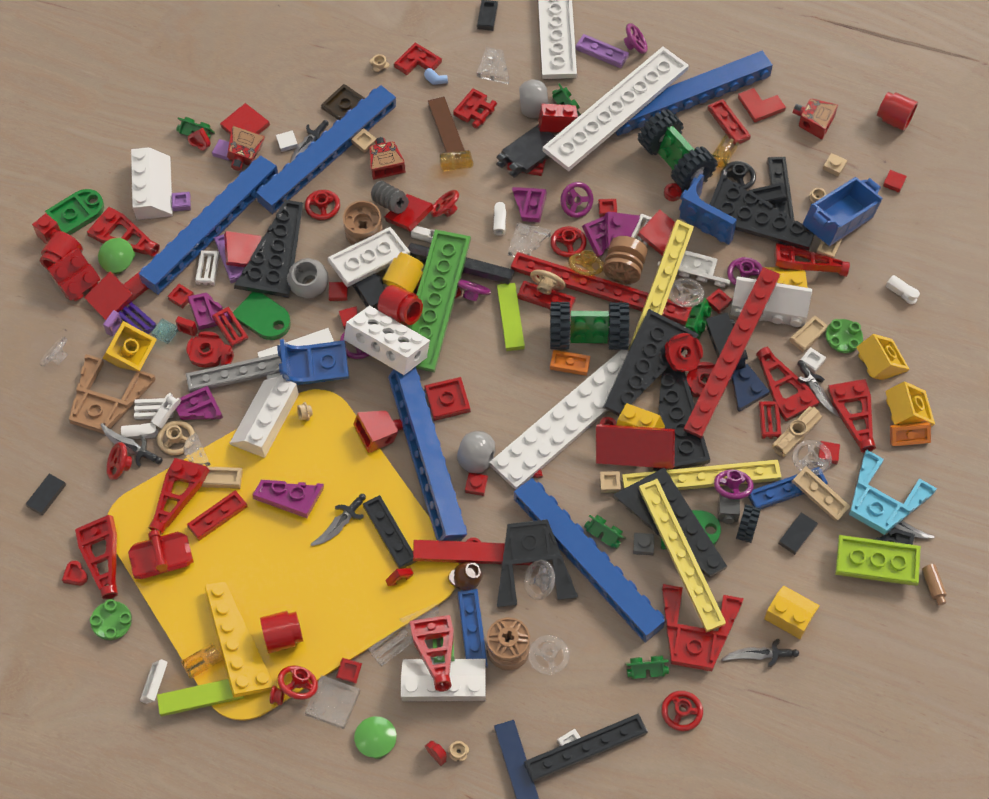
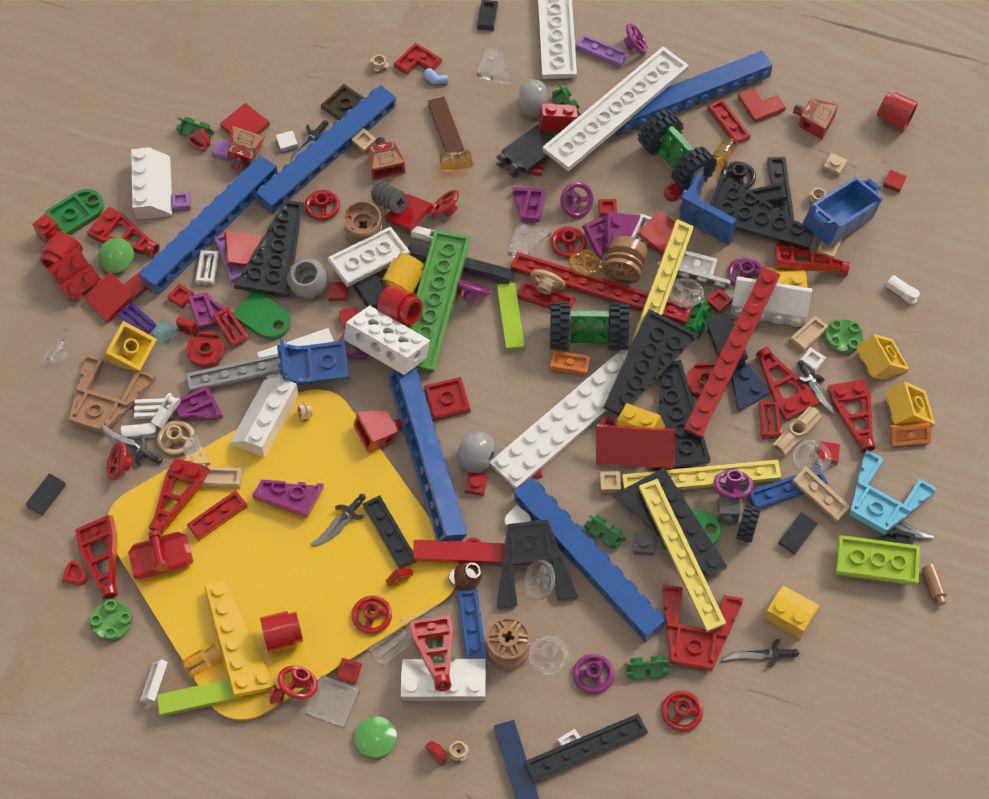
(112, 323): medium lavender tile -> none
(227, 355): red tile -> none
(368, 607): none -> red piece
(471, 104): red plate -> none
(499, 219): white bar -> none
(517, 515): none -> white tile
(593, 665): none -> magenta piece
(676, 359): red plate -> none

